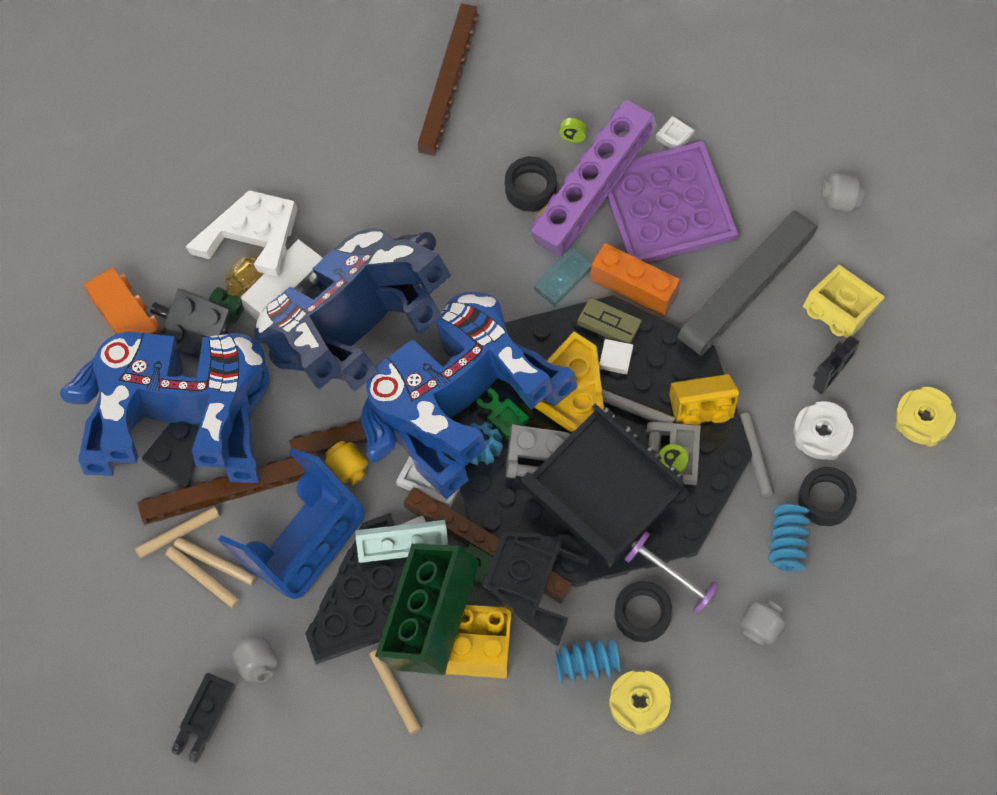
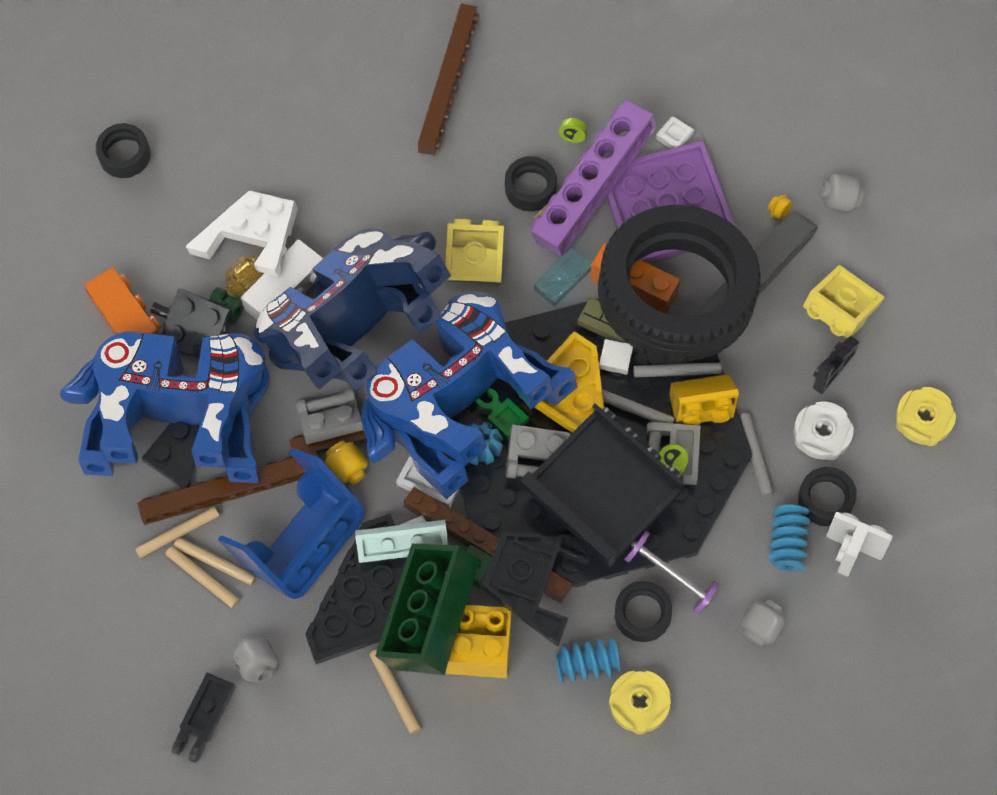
(125, 168): none -> black tyre
(330, 422): none -> light grey plate
(475, 251): none -> light yellow plate
(677, 369): none -> light grey bar
(690, 231): none -> black tyre
(780, 207): none -> yellow plate
(856, 537): none -> white bracket

